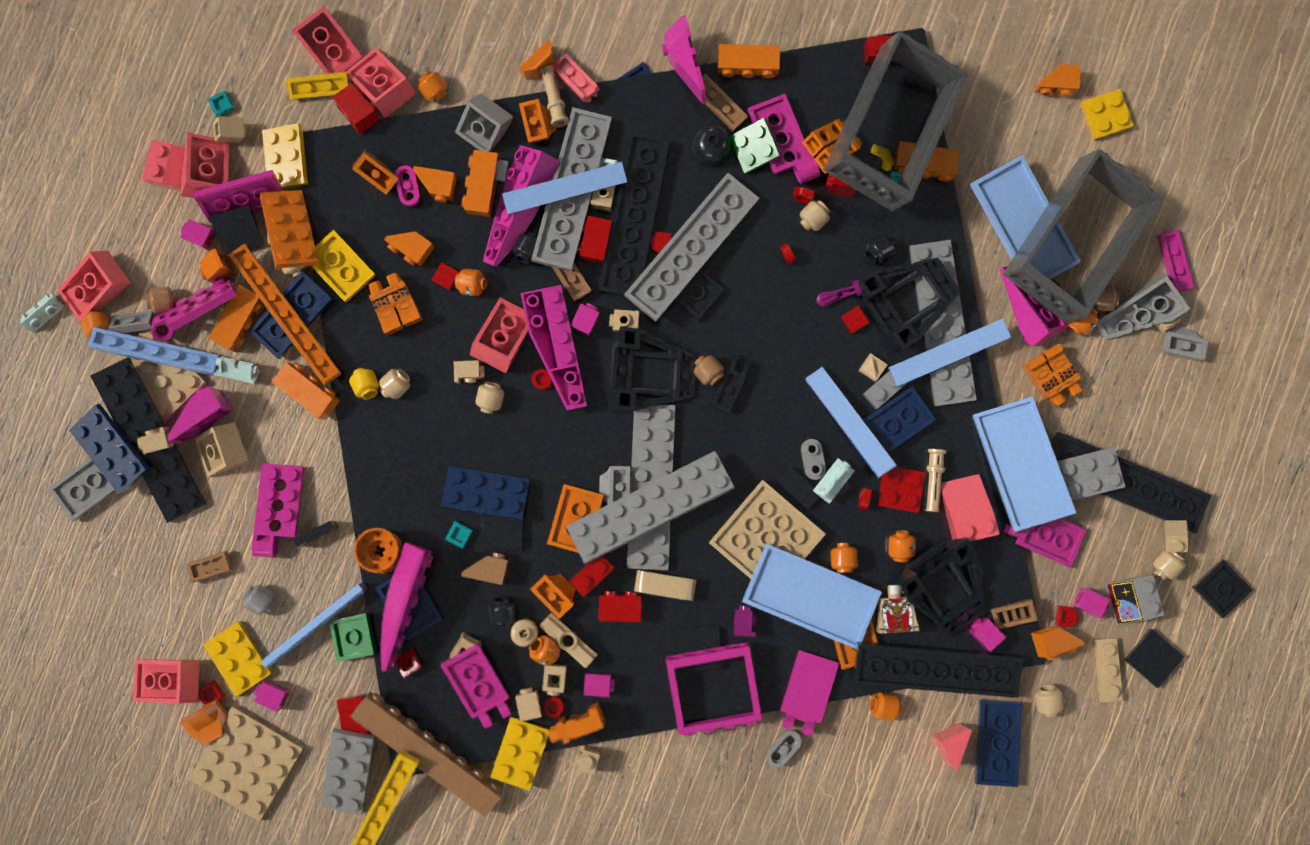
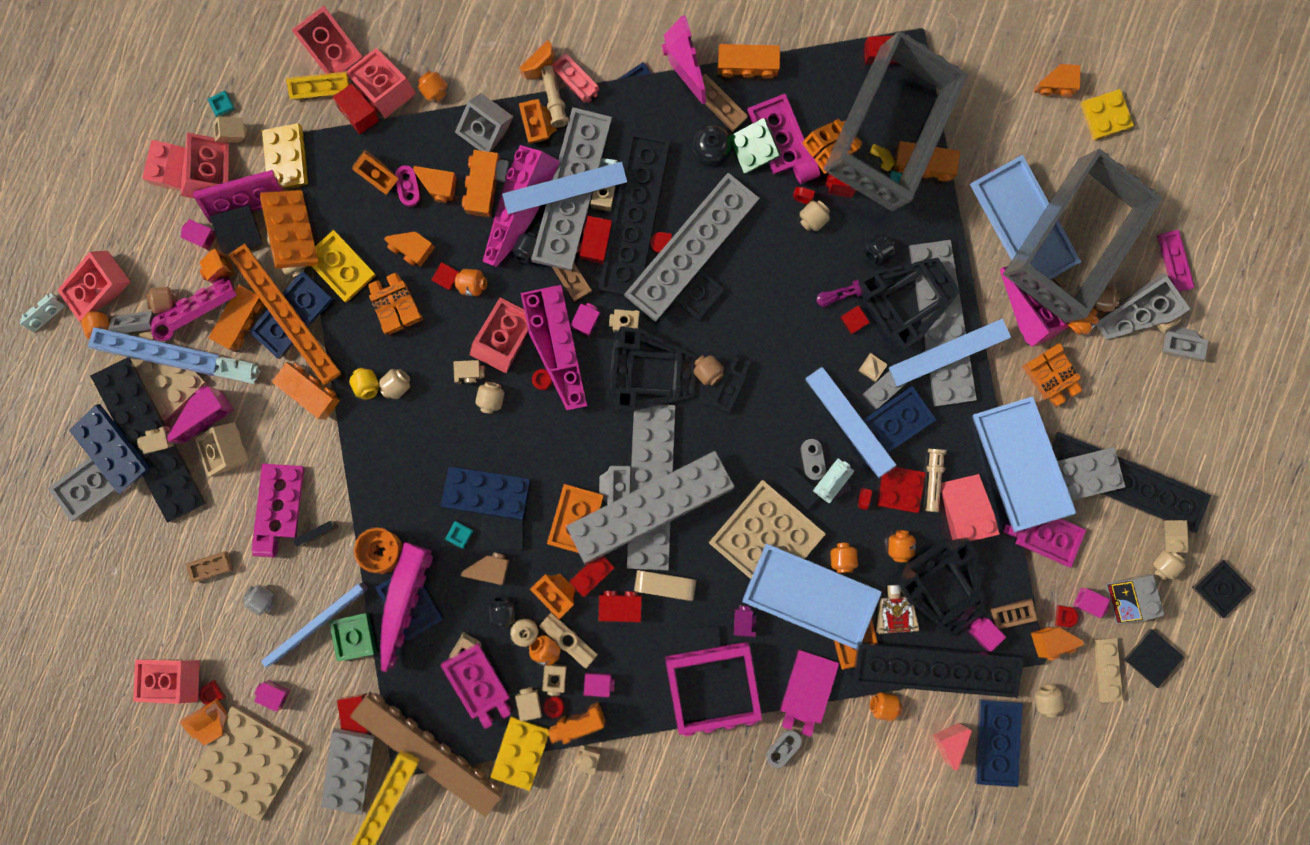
(237, 658): yellow plate -> none
(408, 663): red tile -> none
(787, 253): red tile -> none

